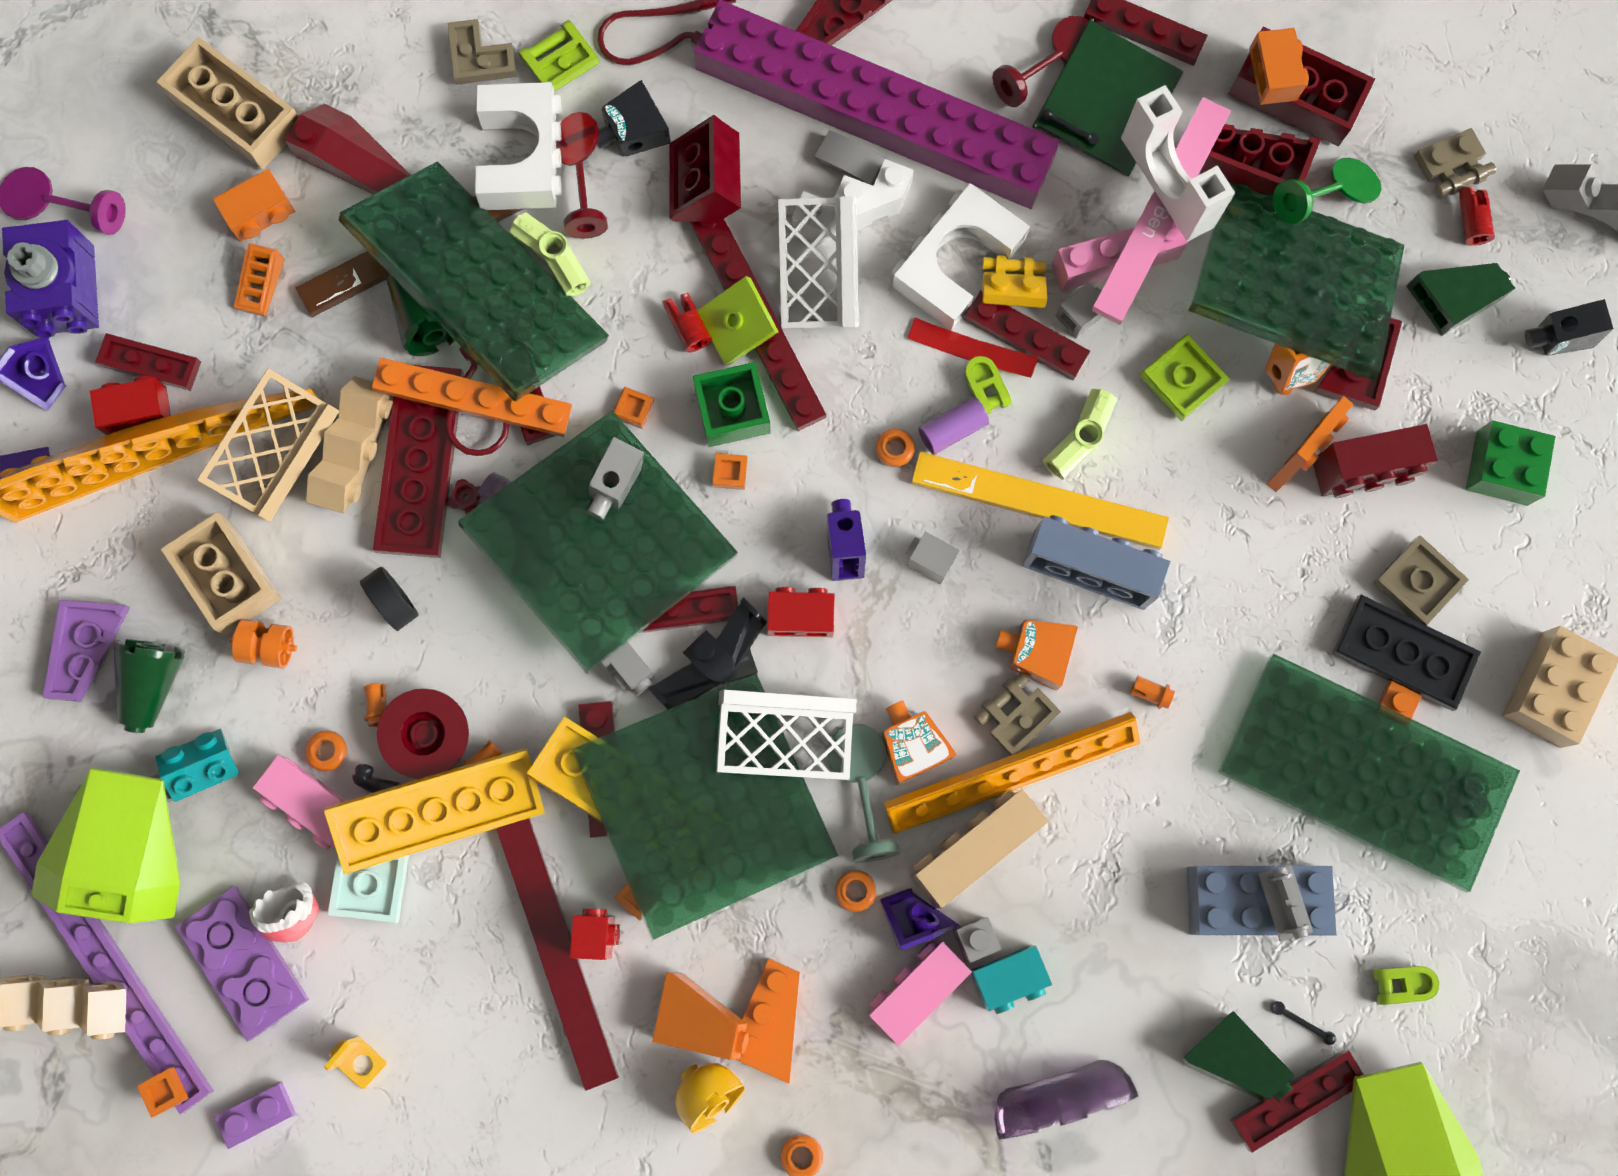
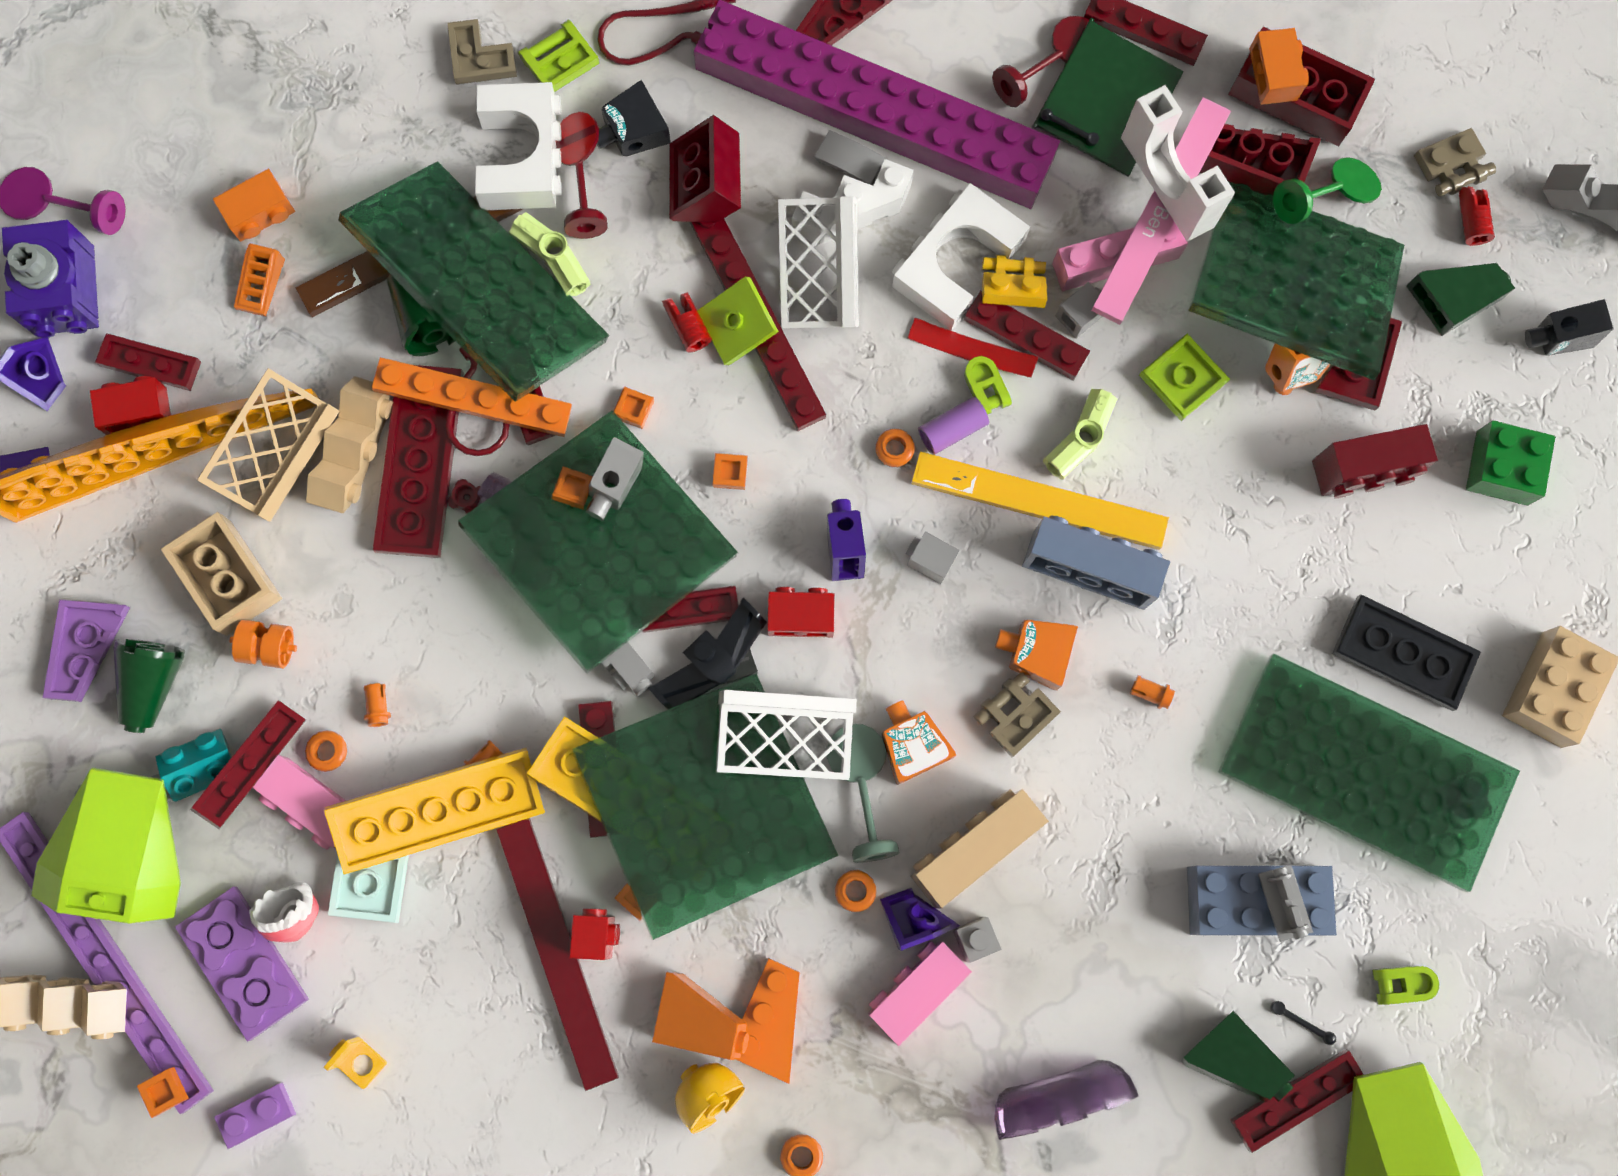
(229, 102): tan brick -> none
(248, 765): none -> dark red plate
(343, 149): dark red wedge -> none
(364, 779): black arm -> none
(389, 598): black tyre -> none
(422, 733): dark red hat -> none
(572, 488): none -> orange tile
(732, 404): green brick -> none
(1011, 978): teal brick -> none
(1012, 772): light orange tile -> none
(1317, 439): orange wing -> none
(1399, 699): orange plate -> none
(1421, 580): dark tan plate -> none

